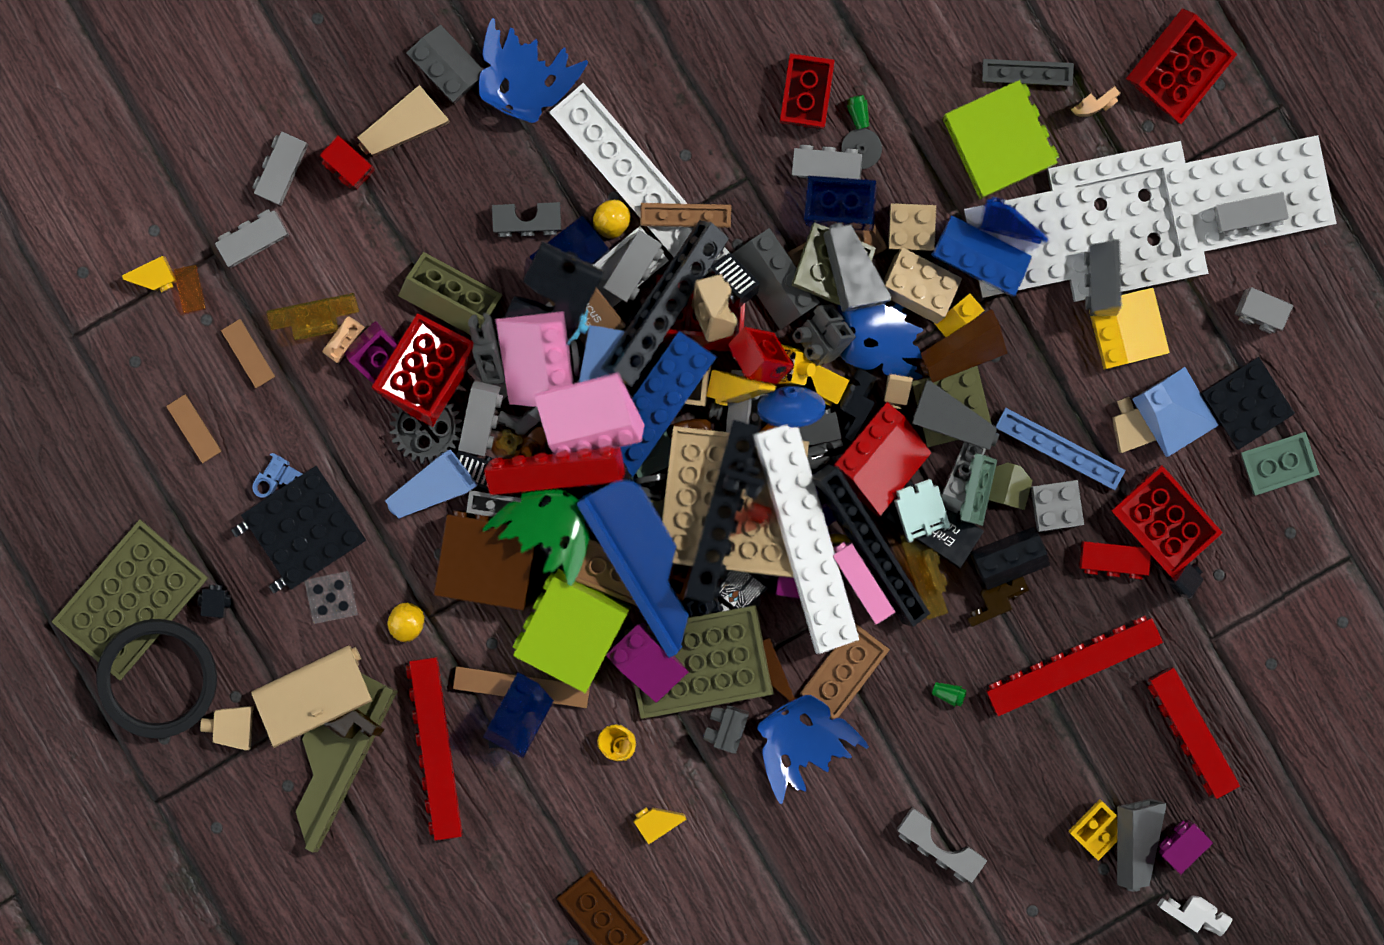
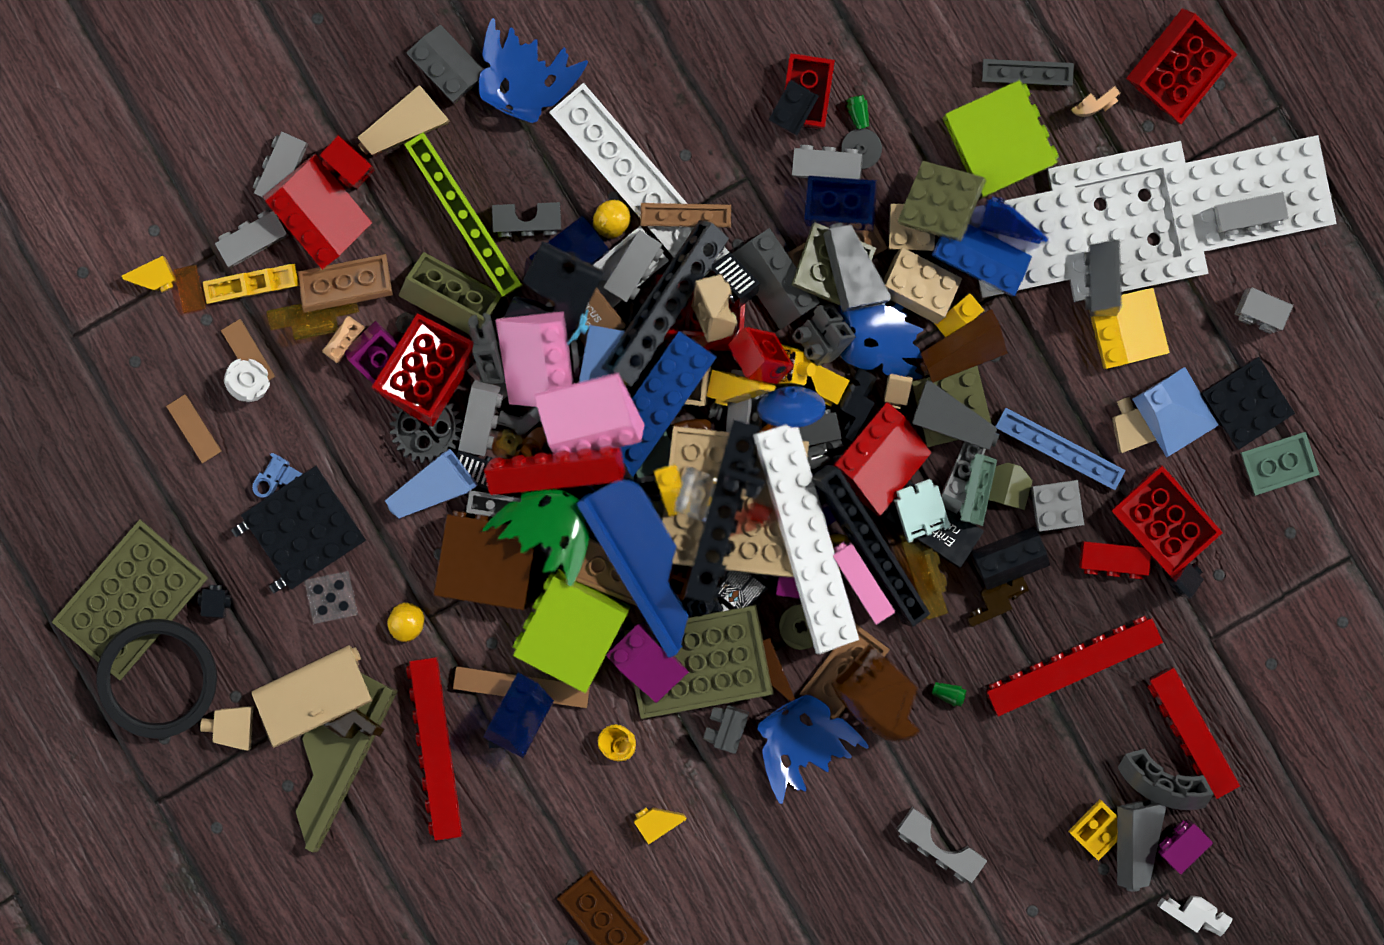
(246, 380): none -> white tile
(250, 283): none -> yellow slope
(317, 211): none -> slope
(345, 283): none -> medium nougat tile
(403, 322): none -> clear smoke tile
(463, 215): none -> lime brick
(670, 485): none -> yellow slope
(695, 494): none -> clear plate
(789, 632): none -> olive plate
(793, 108): none -> black plate
(878, 695): none -> reddish brown piece
(941, 201): none -> olive plate
(1161, 787): none -> dark grey brick

